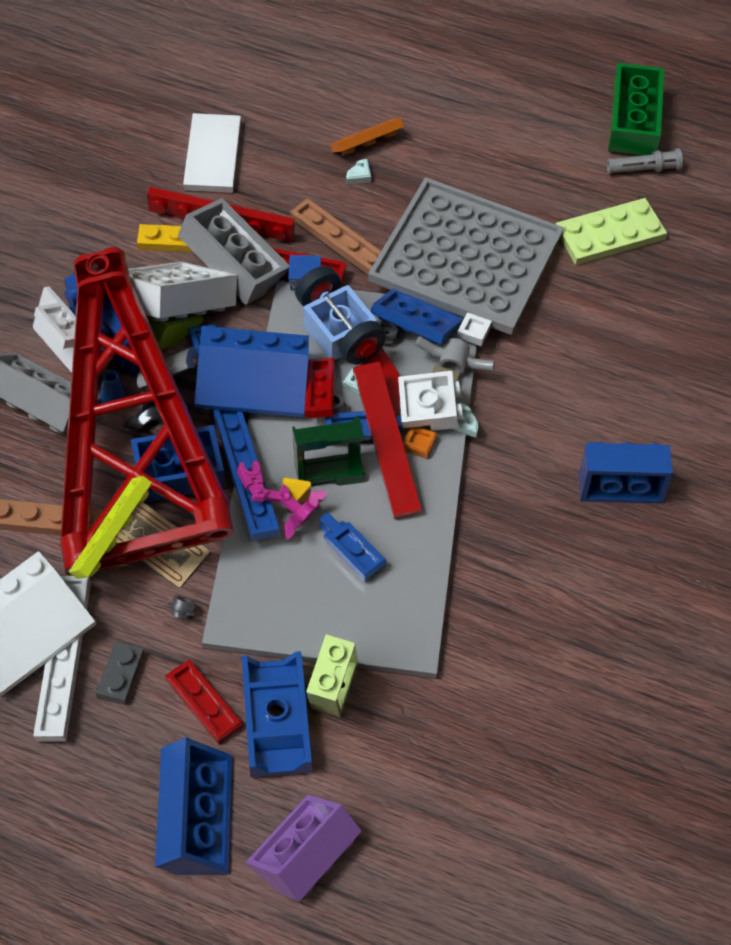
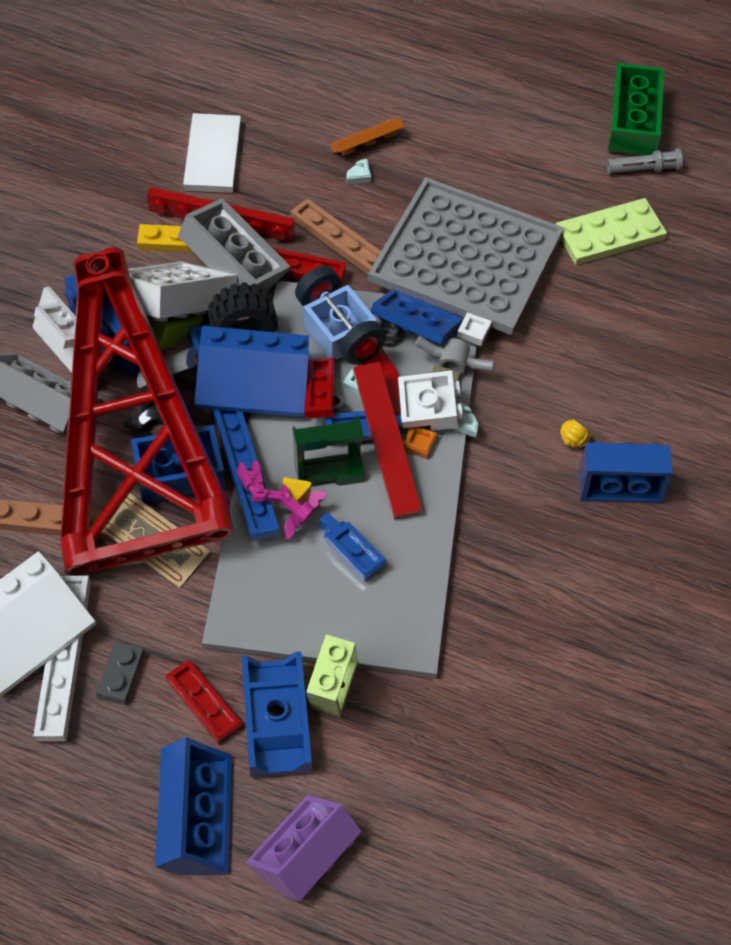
(112, 387): blue cone -> none
(117, 519): neon yellow plate -> none
(182, 607): flat silver plate -> none
(243, 302): none -> black tyre
(299, 266): blue brick -> none
(574, 434): none -> yellow piece

